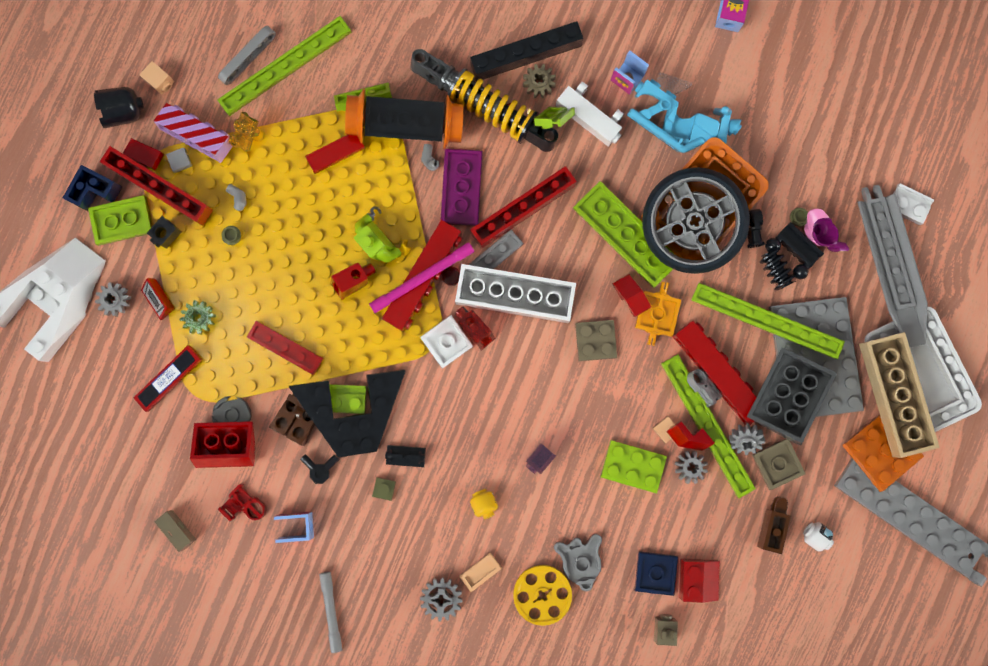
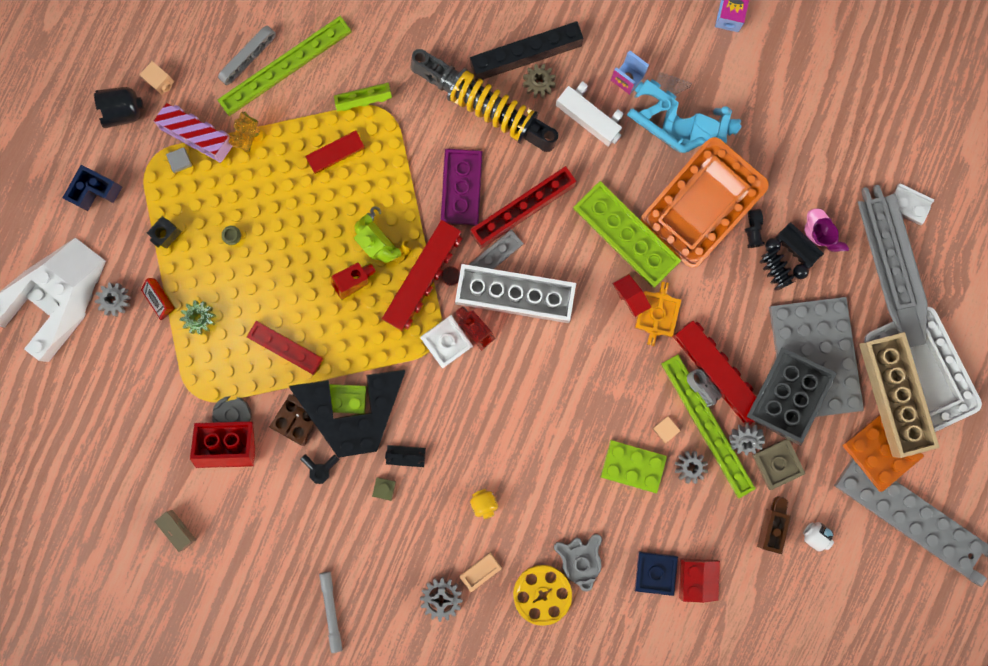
(120, 220): lime plate -> none
(143, 154): red tile -> none
(156, 185): red brick -> none
(167, 378): tile -> none
(239, 197): light grey arm -> none
(240, 500): red piece -> none
(309, 527): light blue piece -> none
(385, 300): dark pink piece -> none
(403, 118): black brick -> none
(427, 159): light grey arm -> none
(539, 459): clear purple brick -> none
(553, 116): lime plate -> none
(596, 340): dark tan plate -> none
(665, 630): dark tan brick -> none
(683, 438): red slope -> none
(701, 202): light grey wheel -> none
(768, 321): lime tile -> none
(799, 217): olive plate -> none

